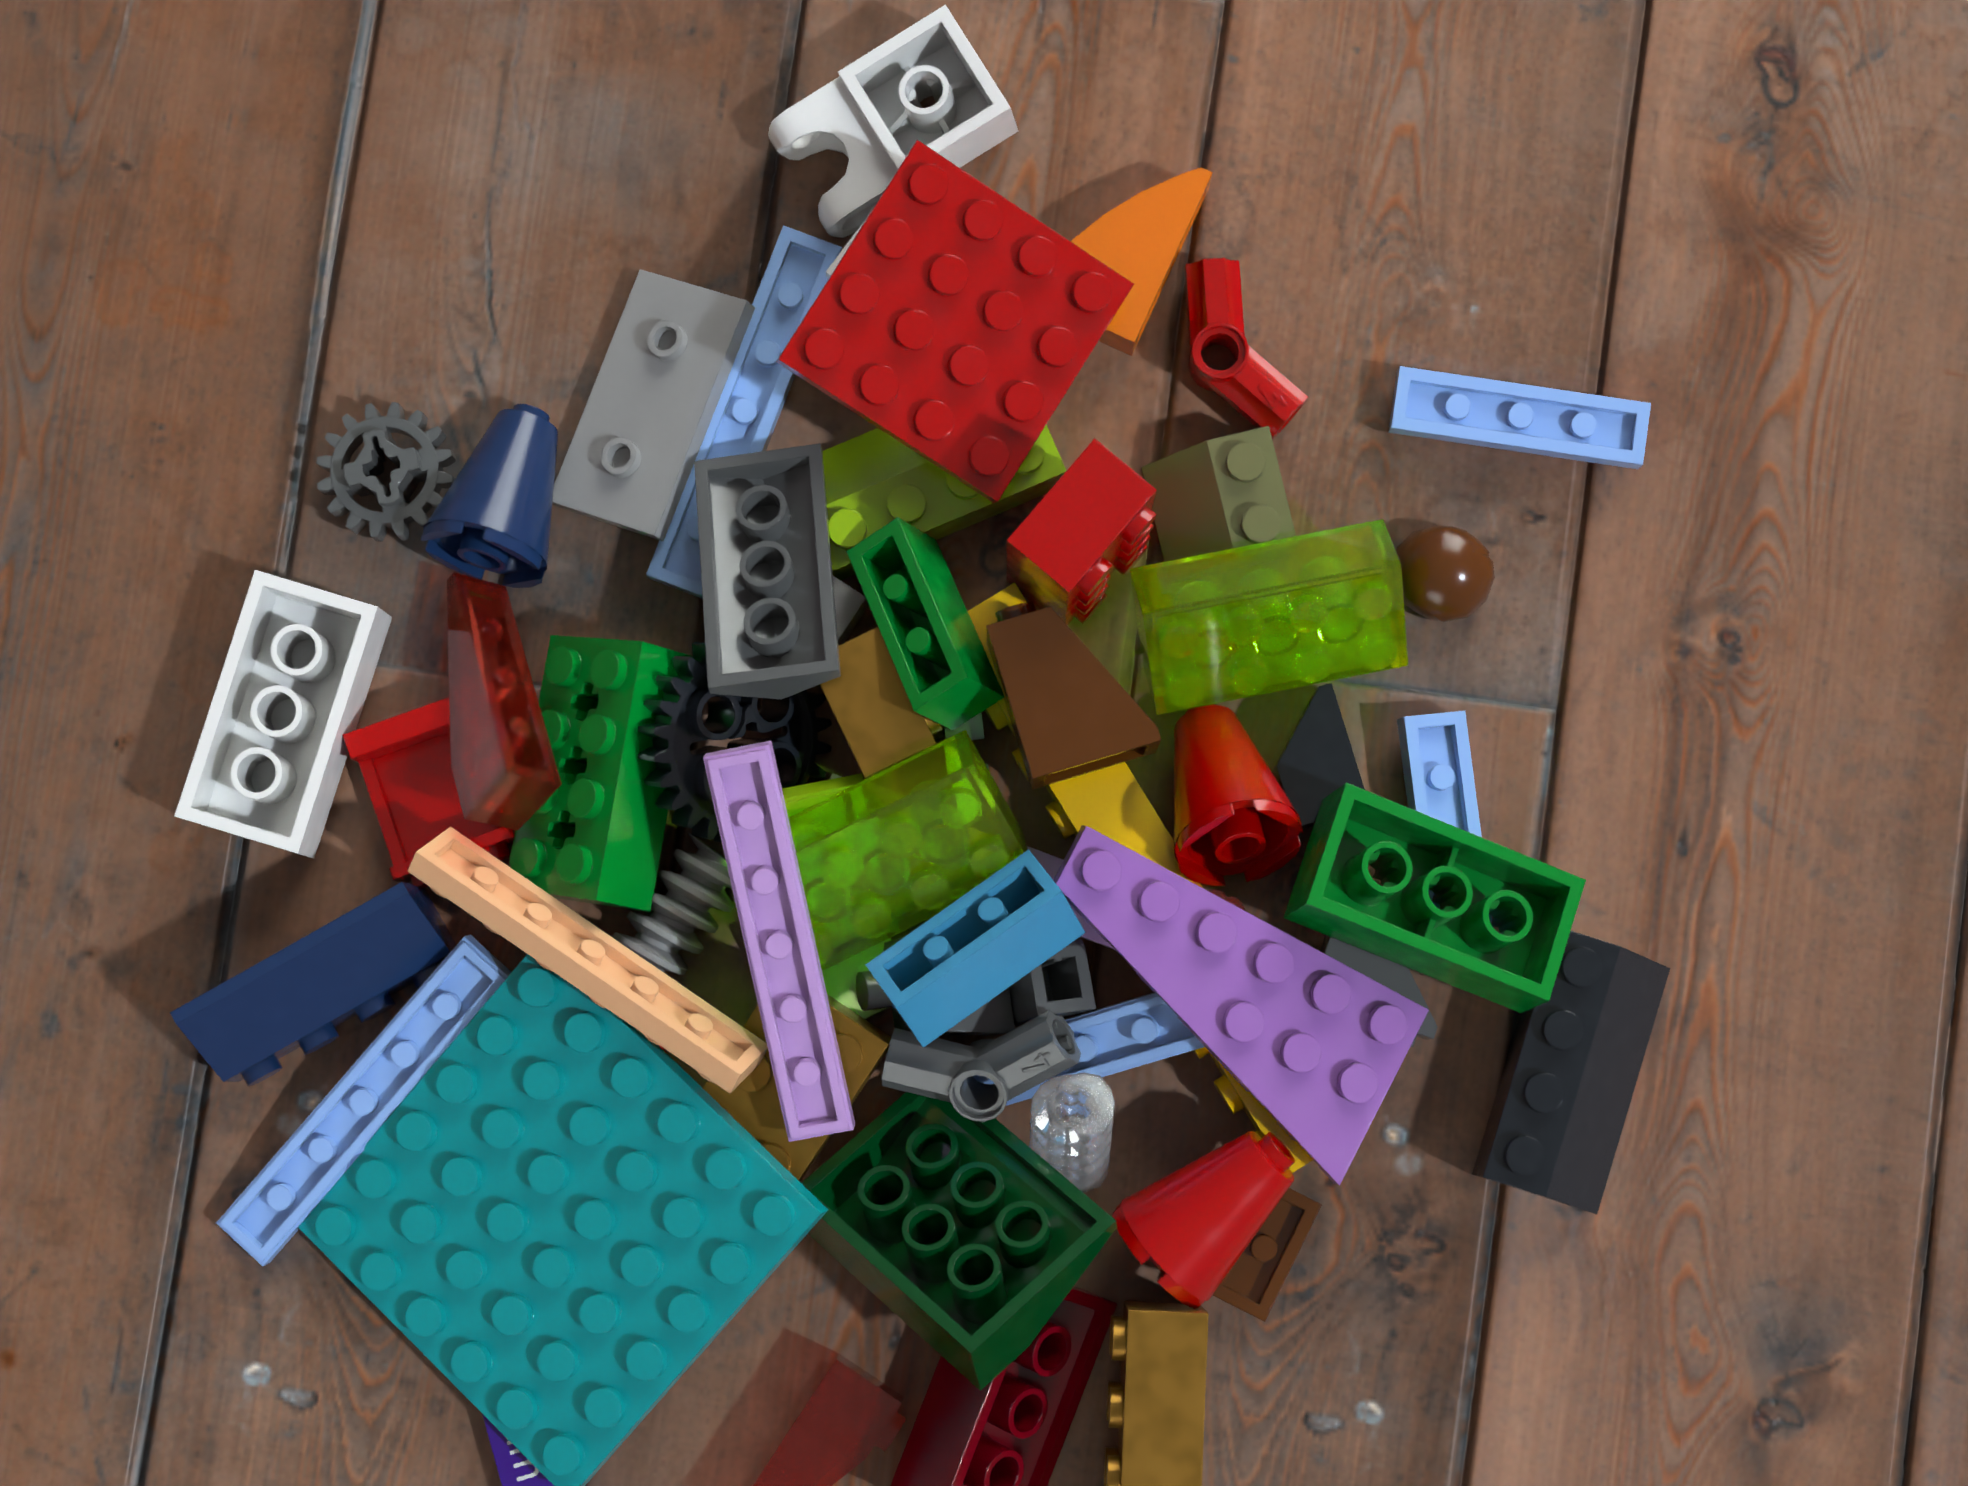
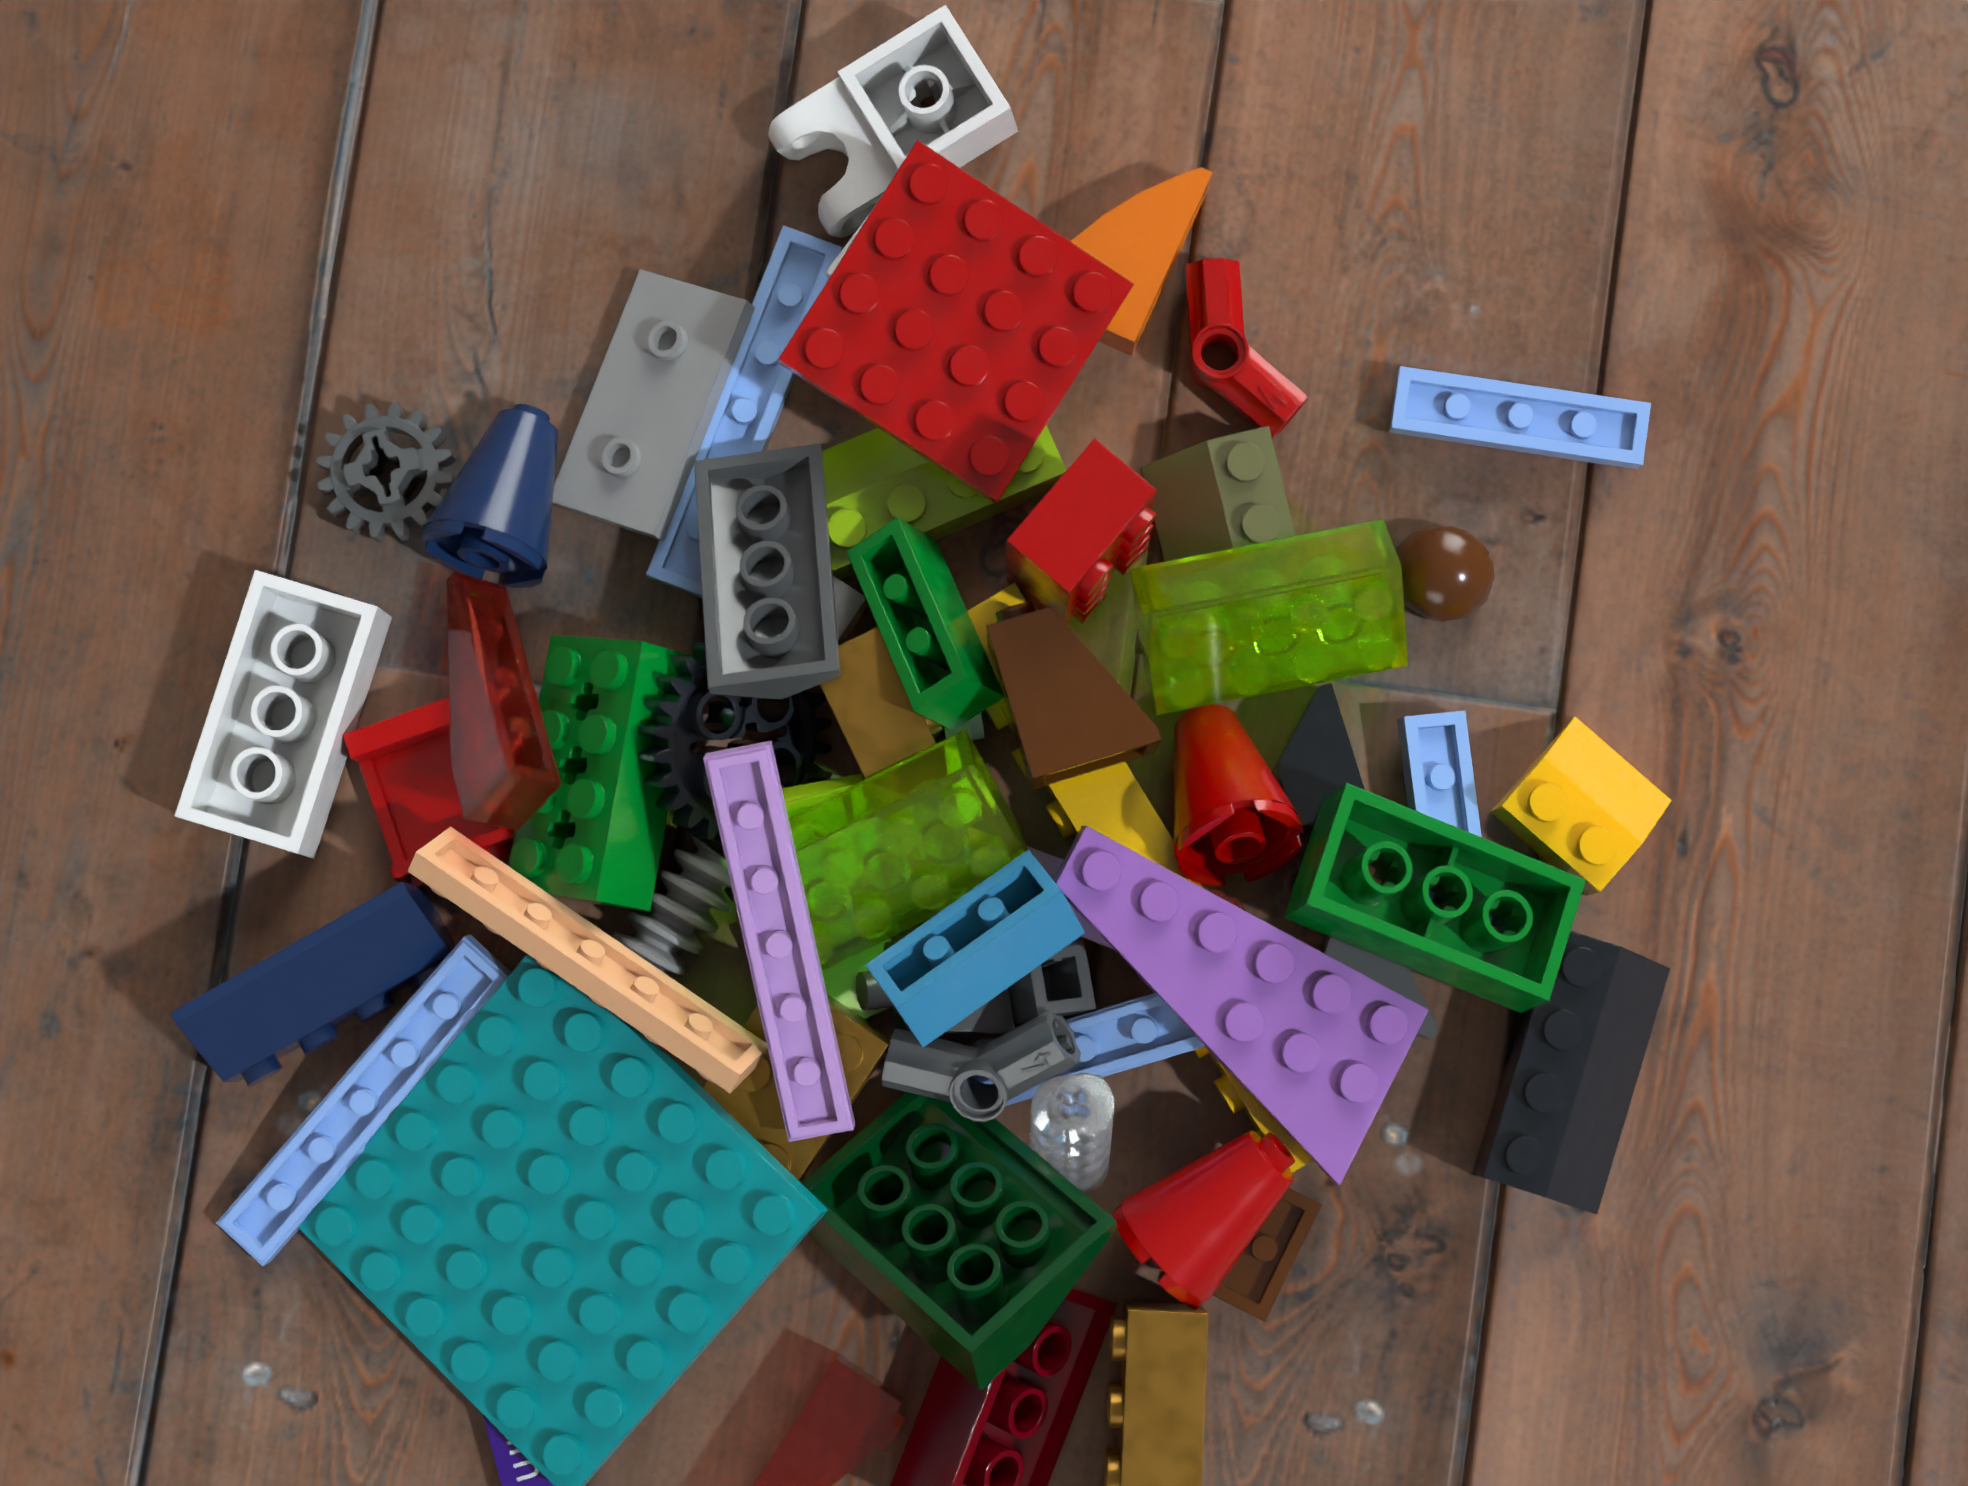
(1582, 807): none -> yellow slope

